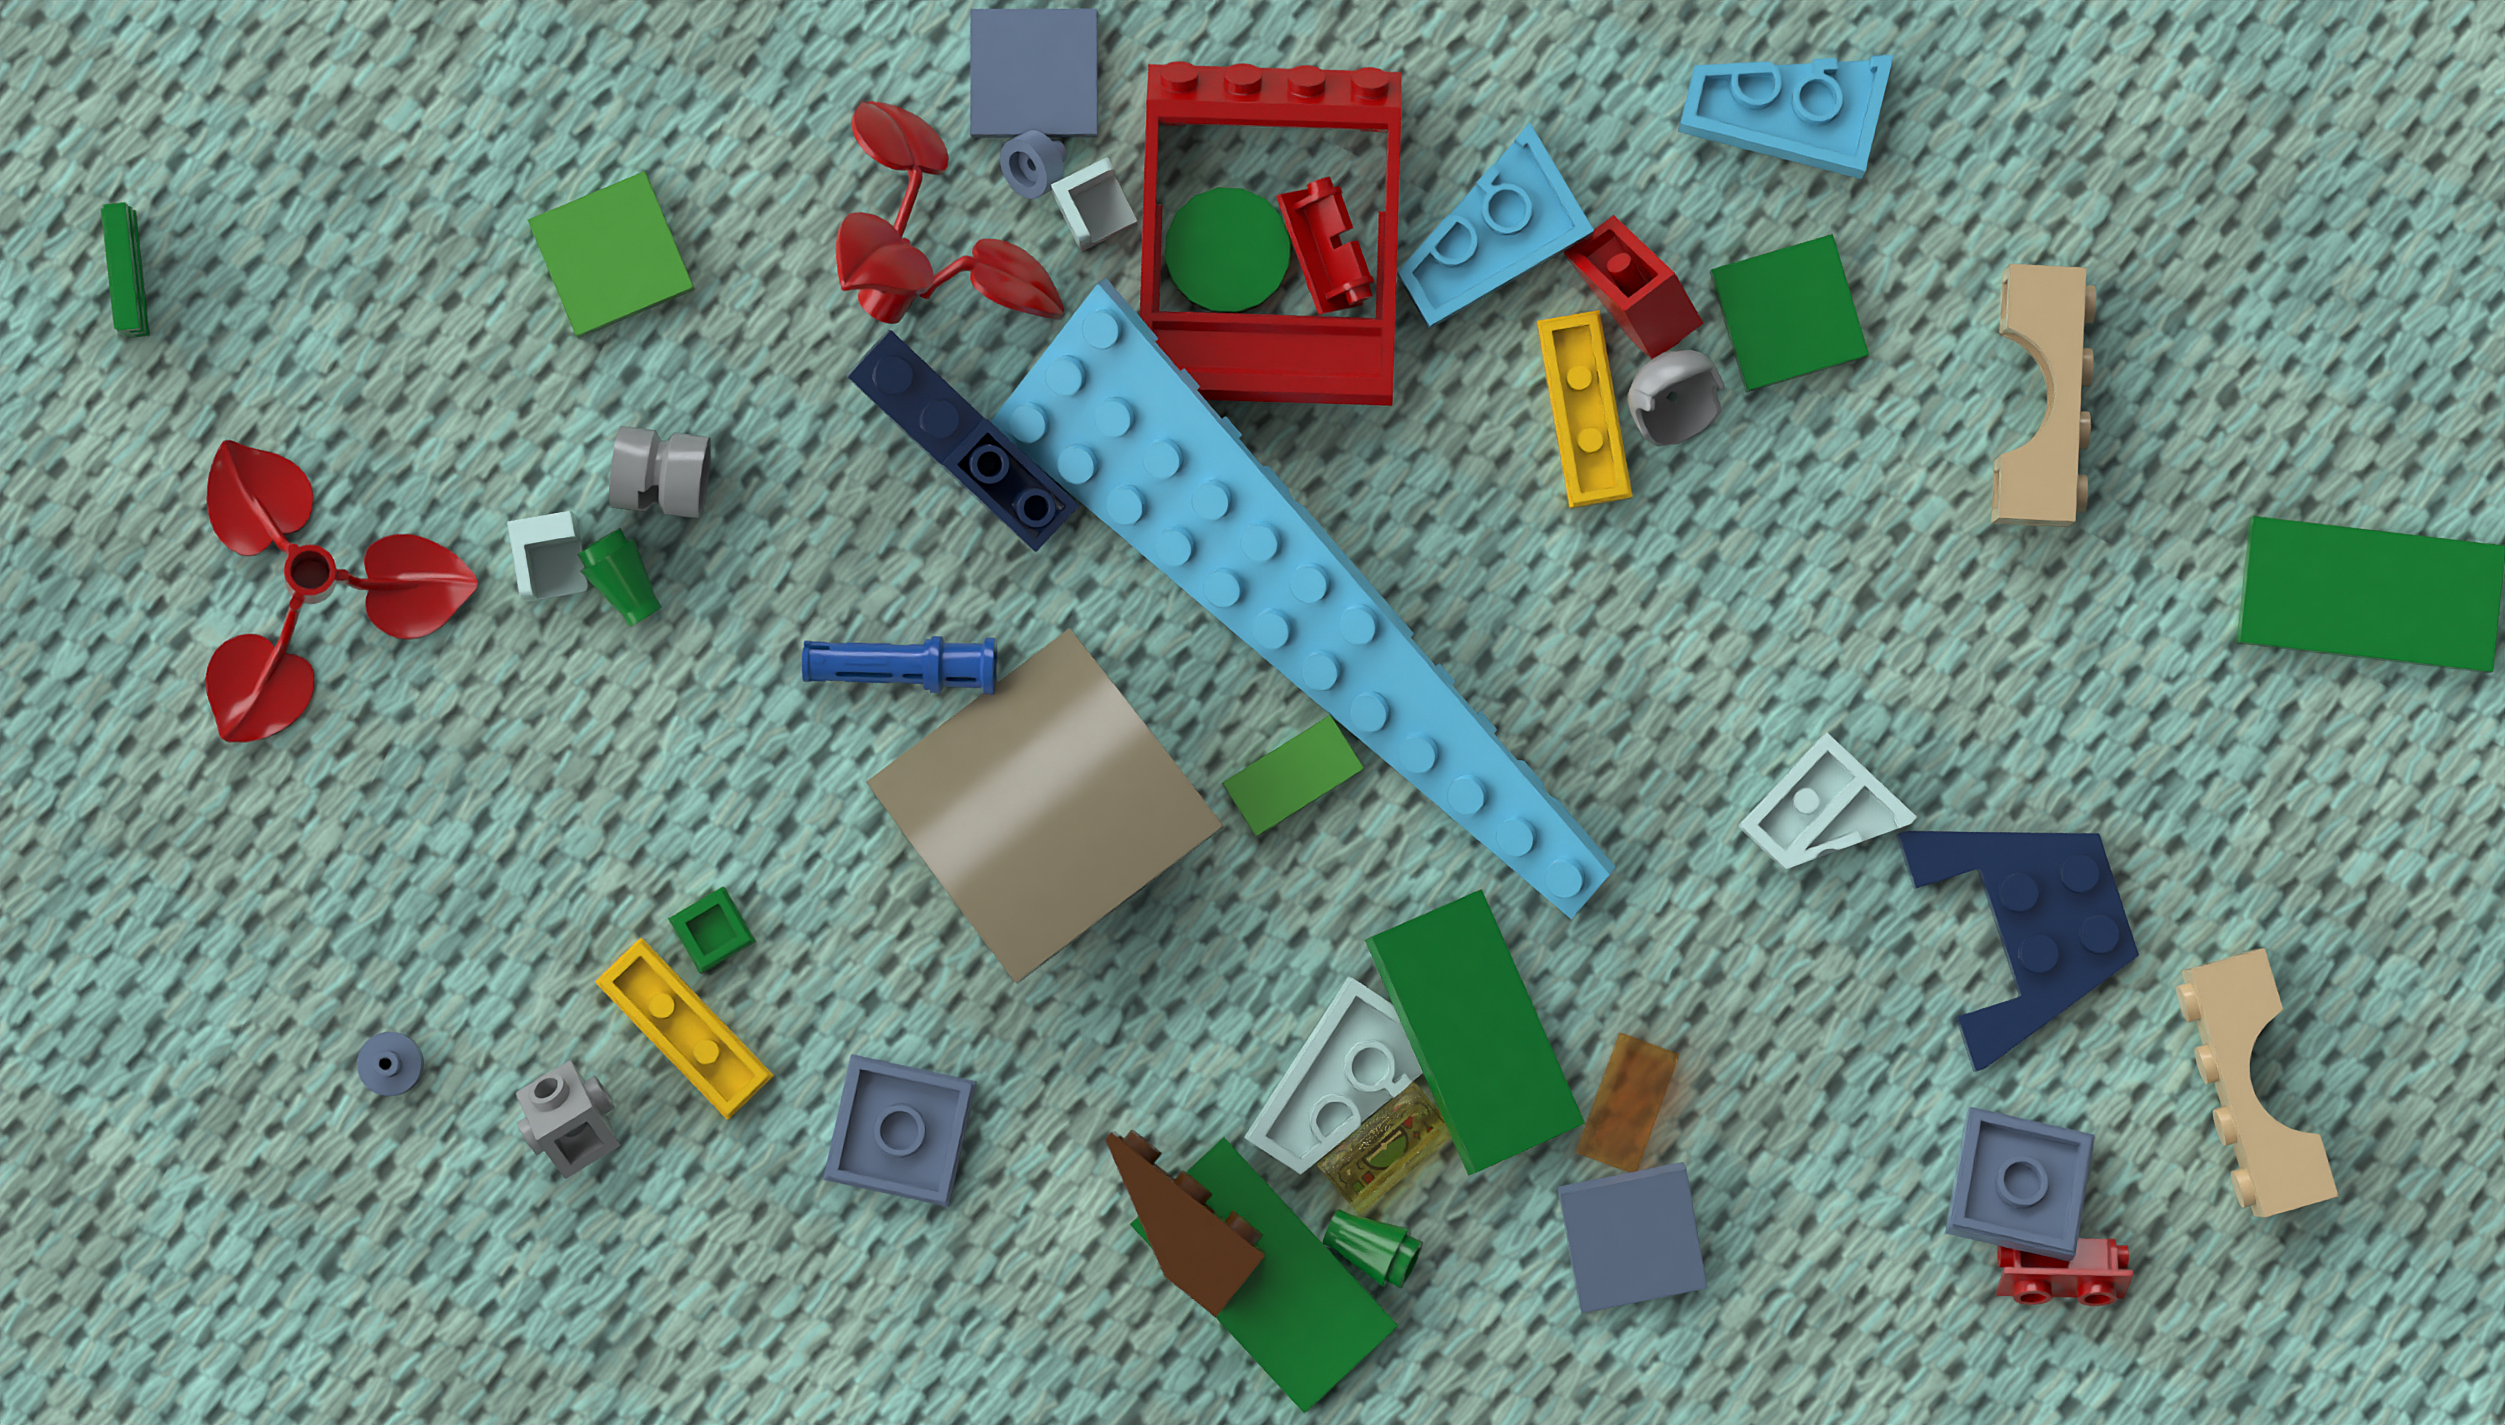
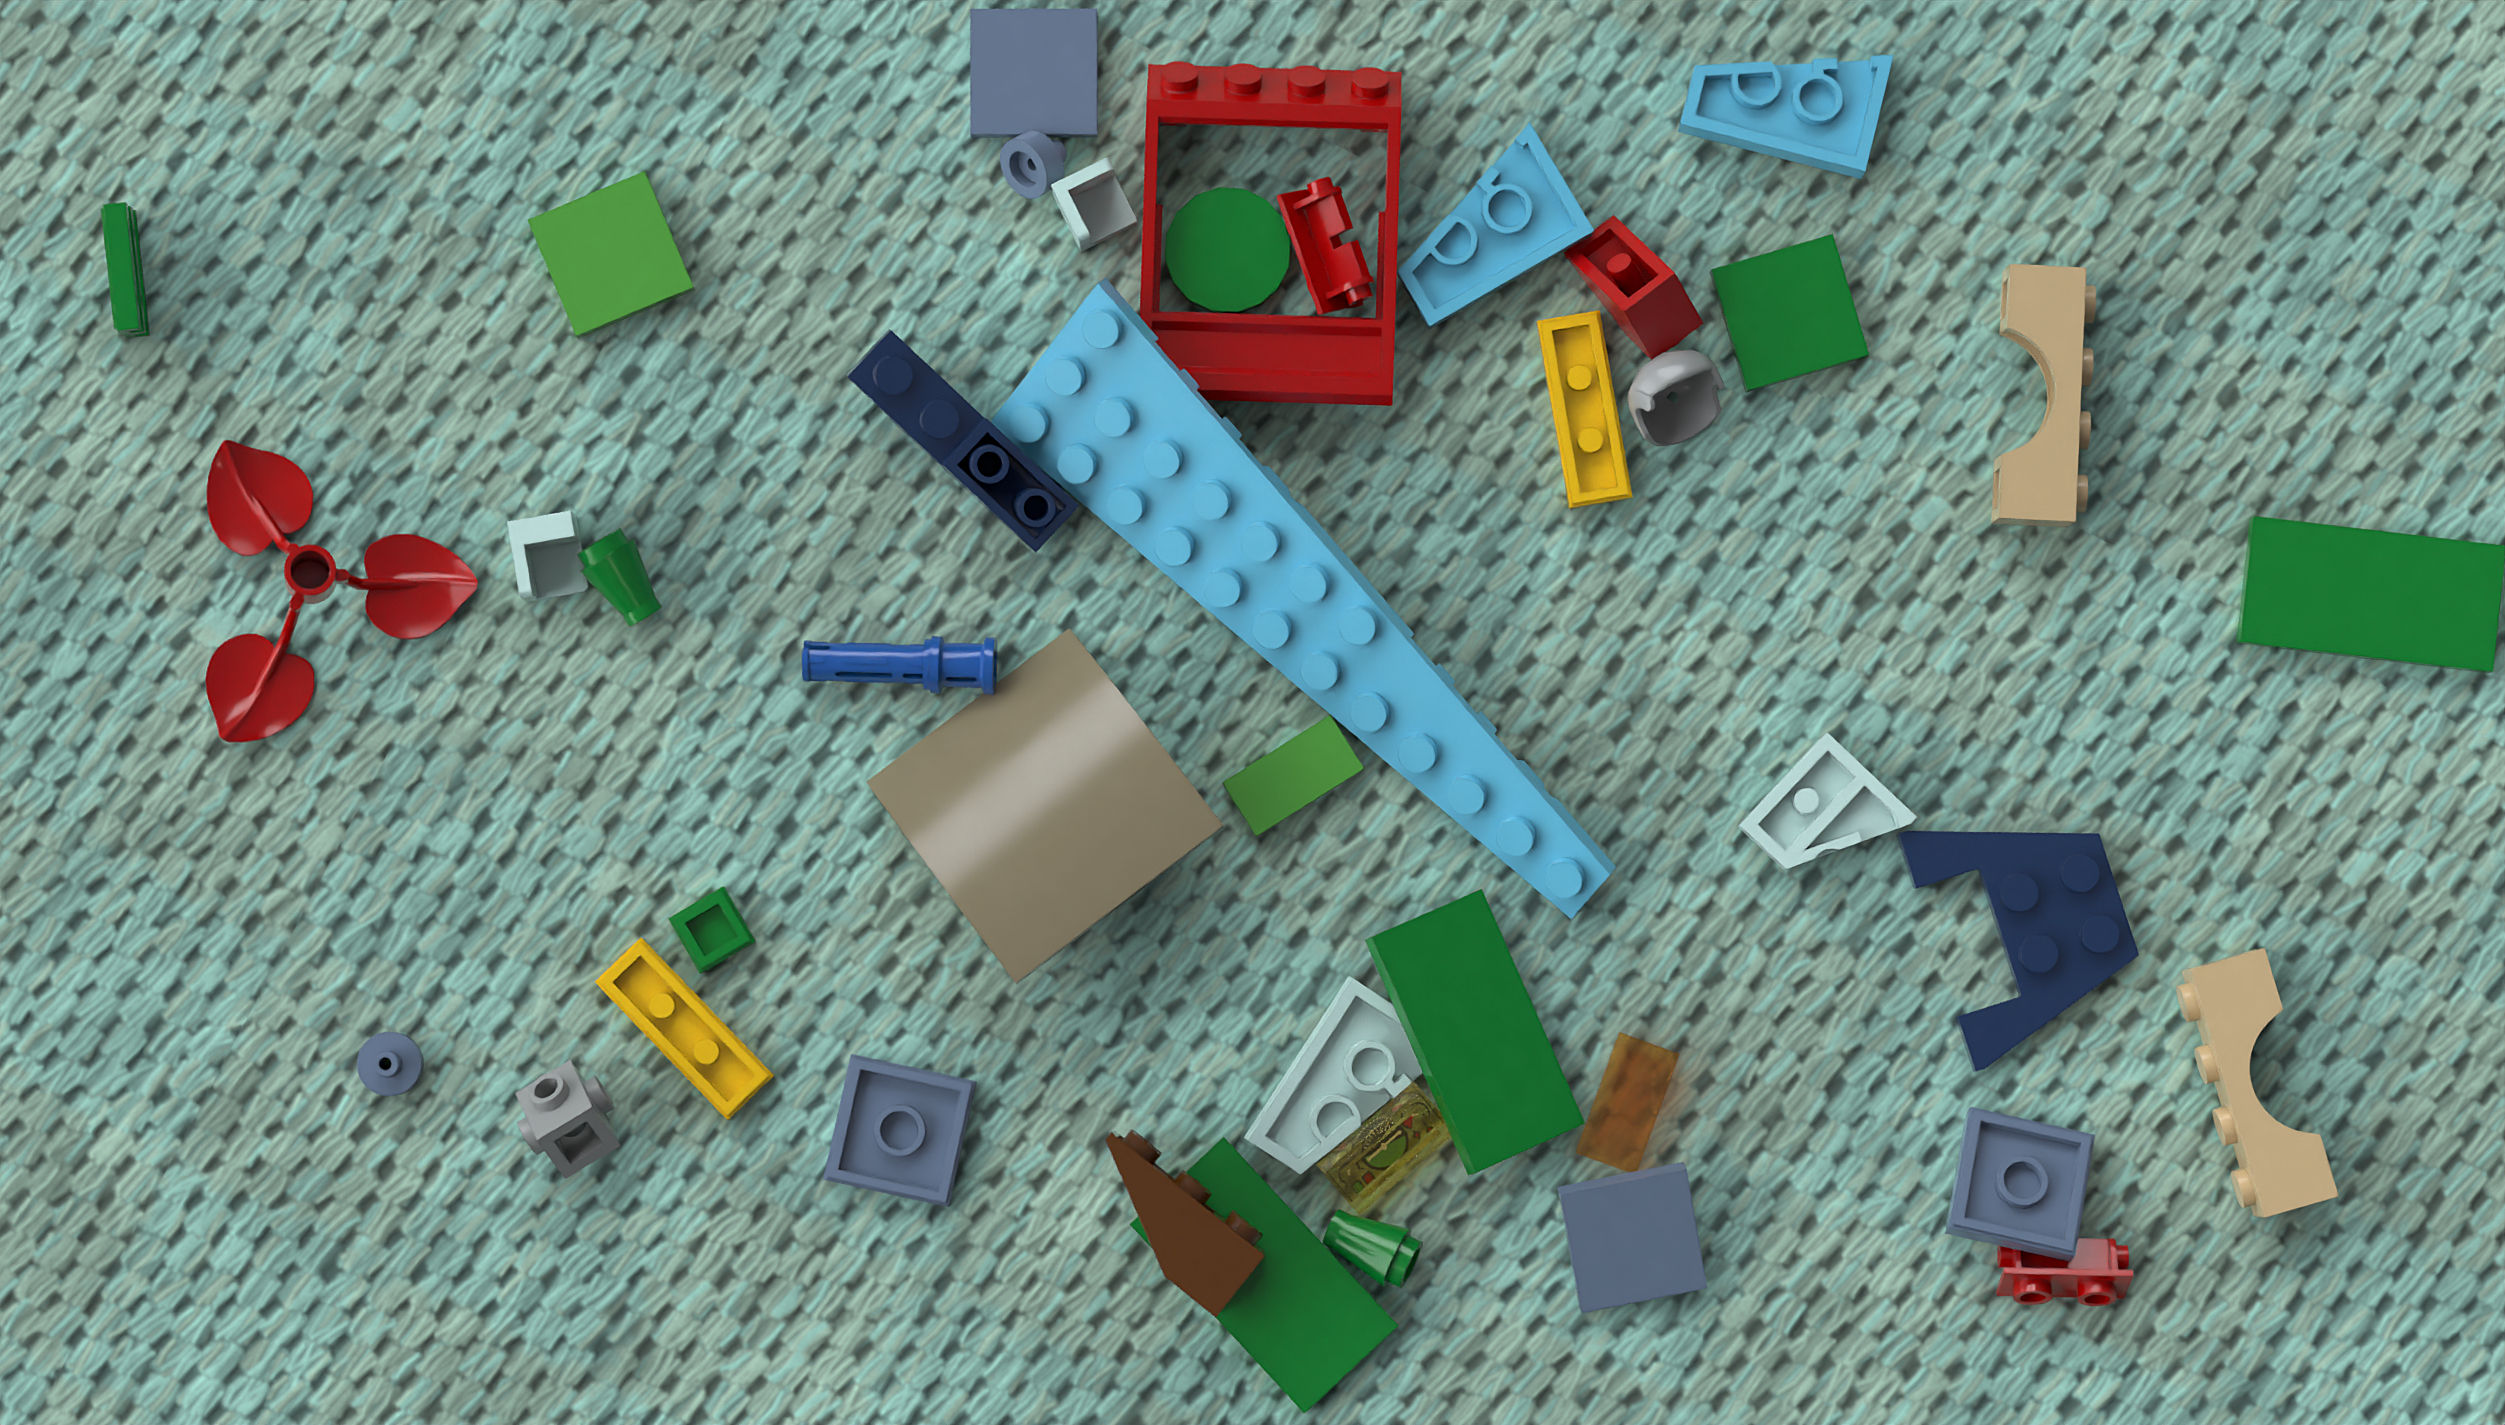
(660, 472): light grey wheel -> none
(892, 271): red plant -> none

